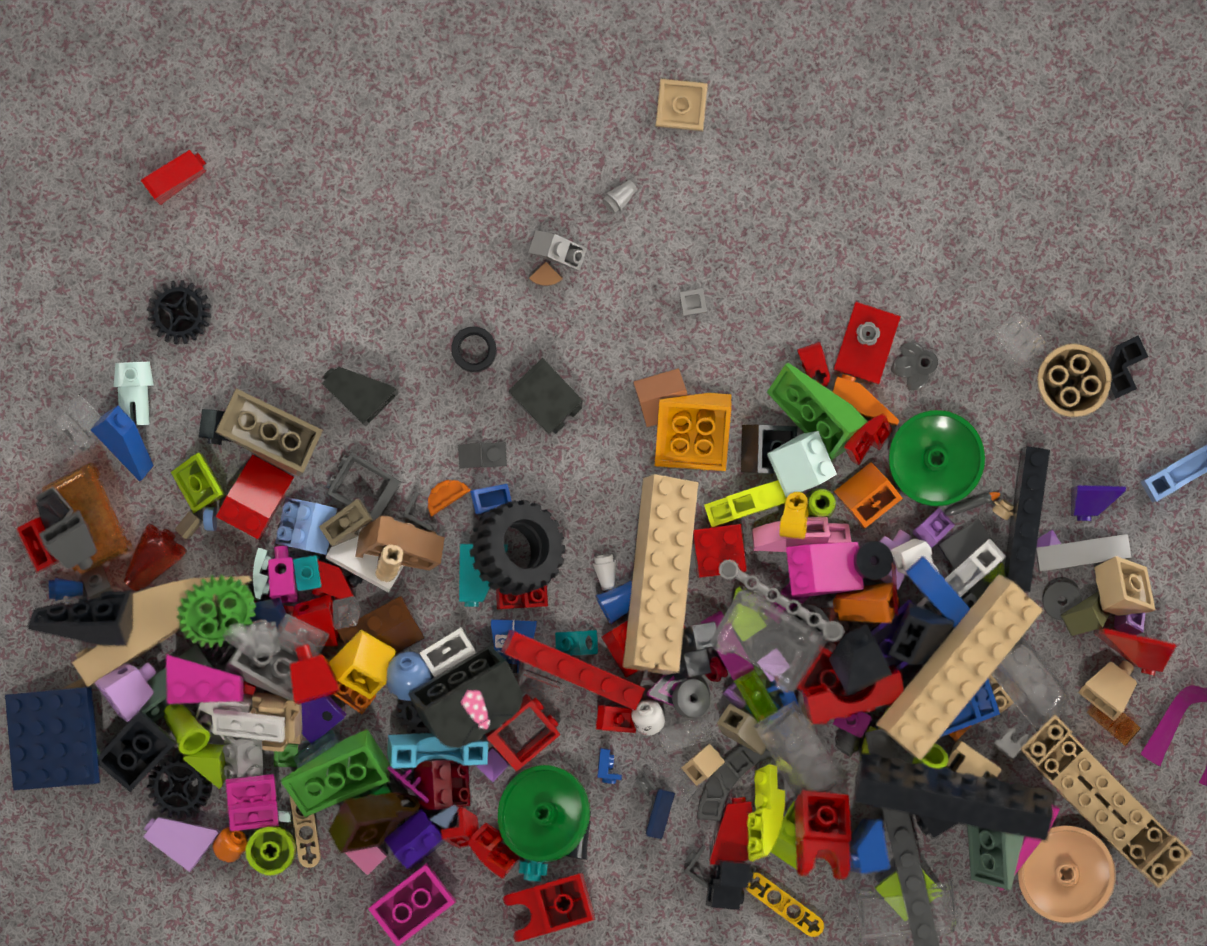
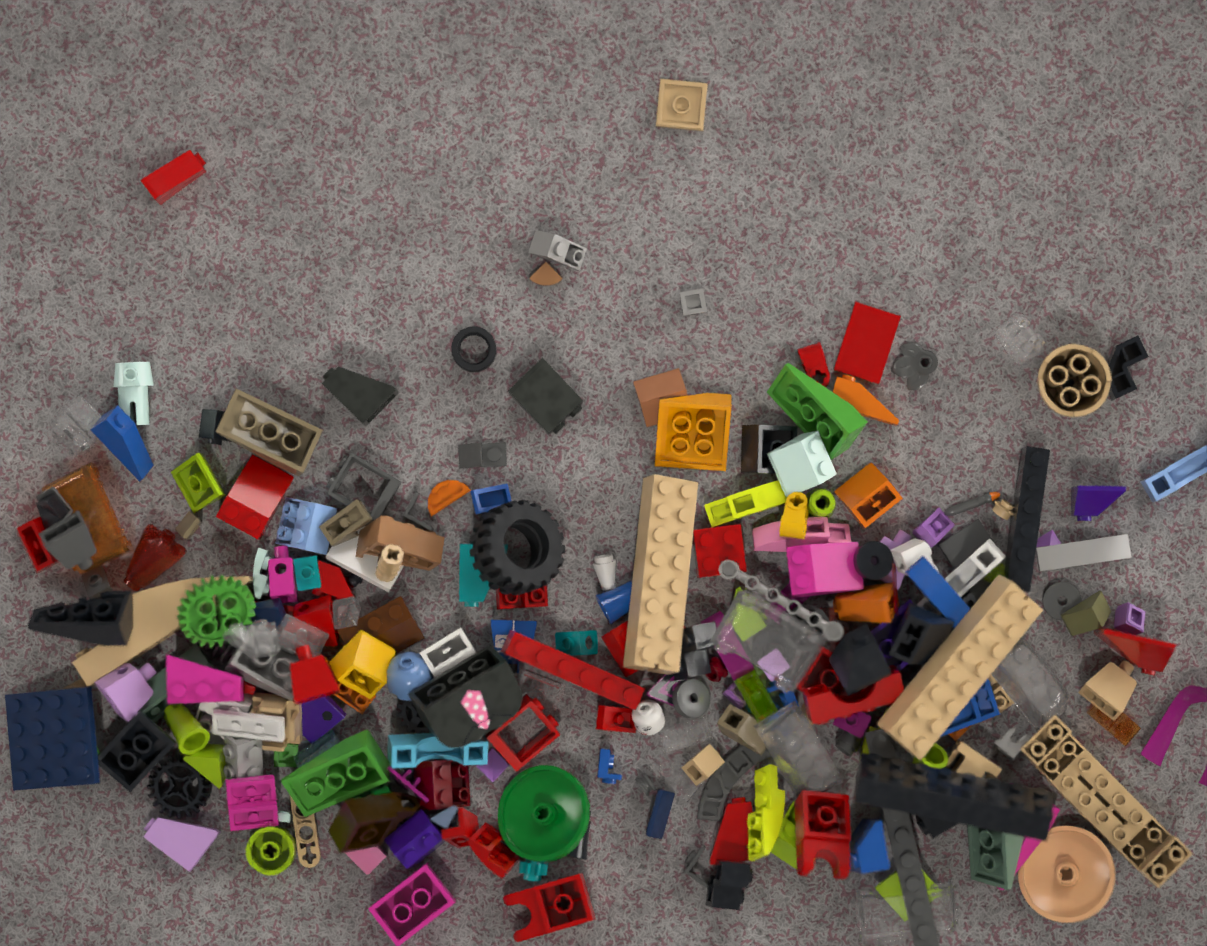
(62, 587): blue cone -> none
(175, 322): black gear -> none
(210, 519): medium blue tile -> none
(229, 845): orange head -> none
(618, 197): light grey cone -> none
(785, 901): yellow beam -> none
(868, 327): light grey plate -> none
(872, 433): red slope -> none
(936, 458): green dish -> none
(1124, 587): tan slope -> none

